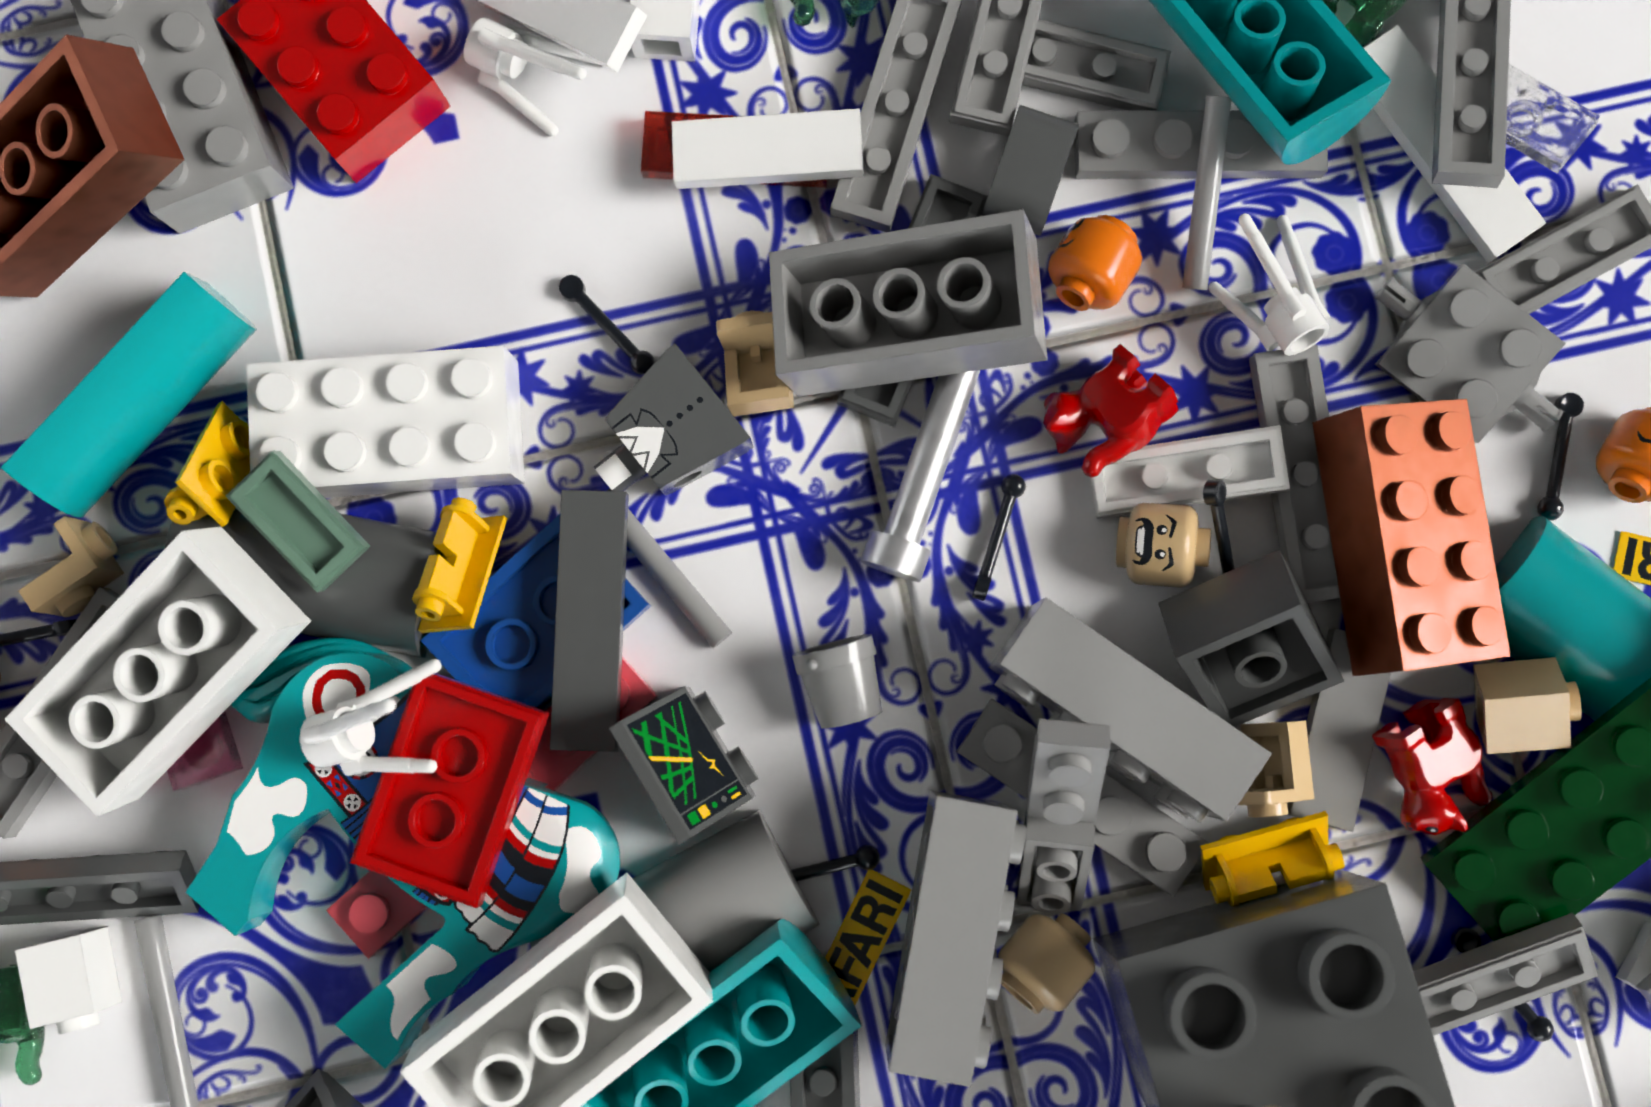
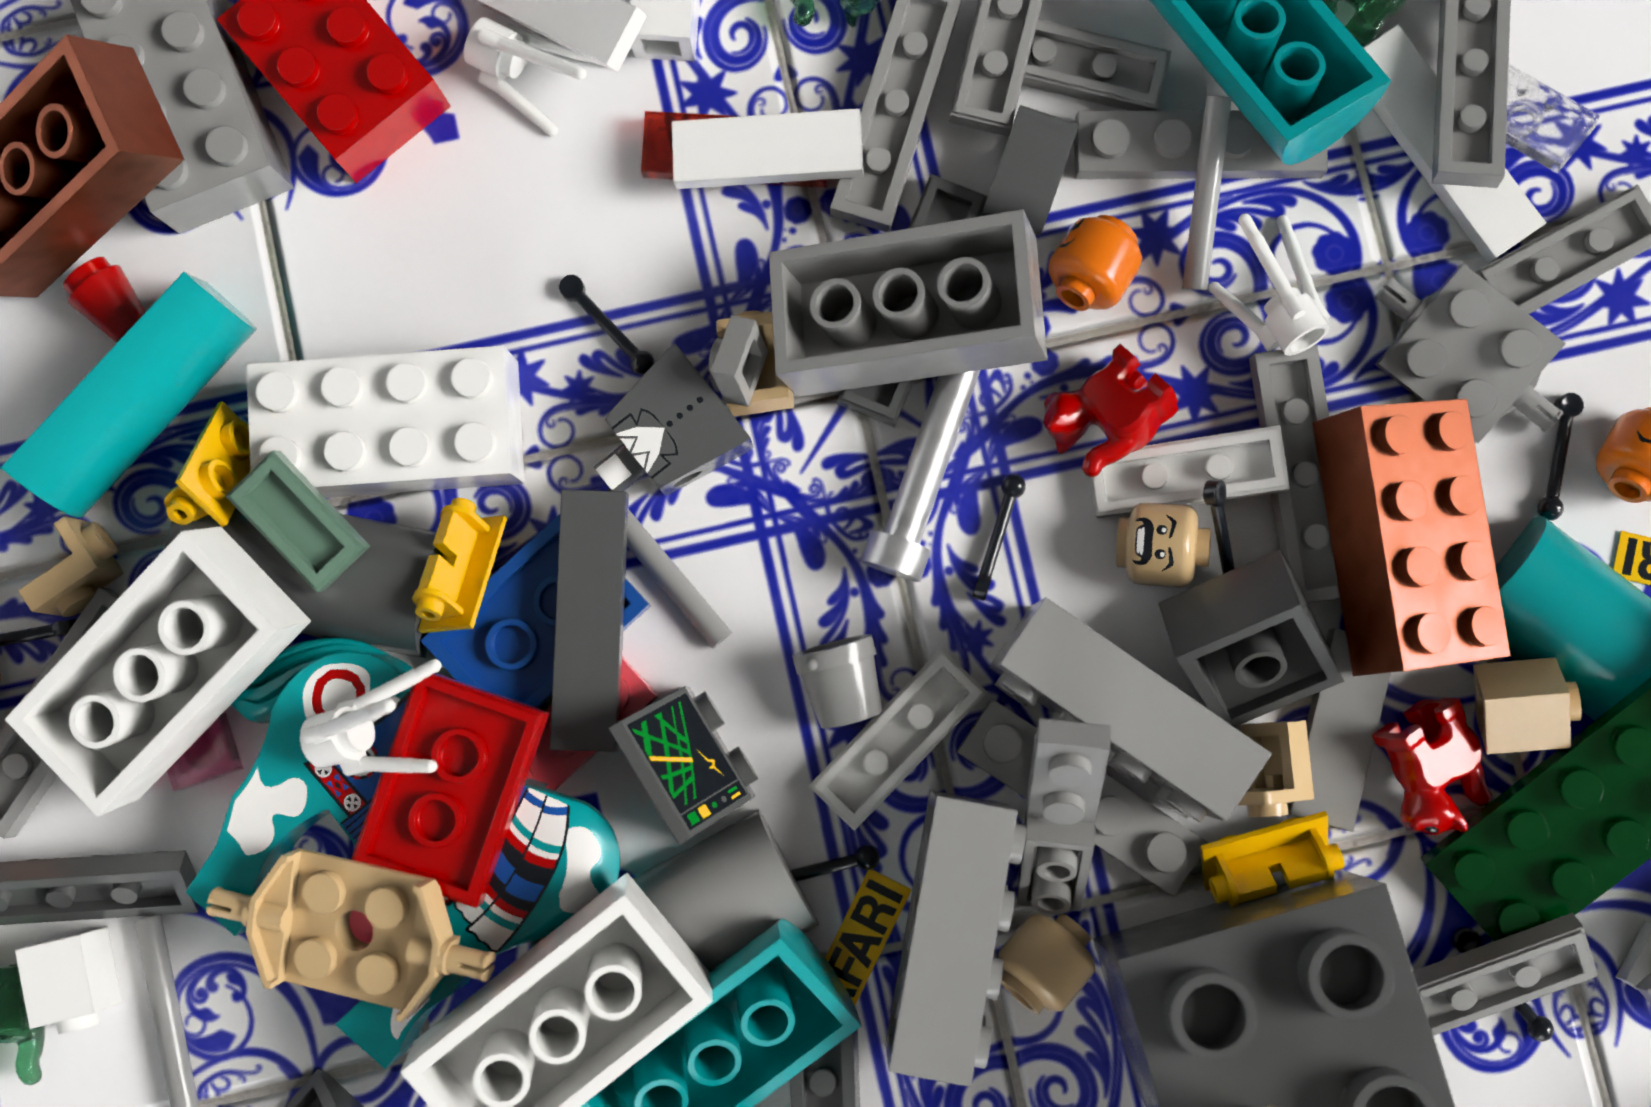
(104, 297): none -> red cone
(304, 936): none -> tan plate
(738, 360): none -> light grey plate
(897, 739): none -> white tile

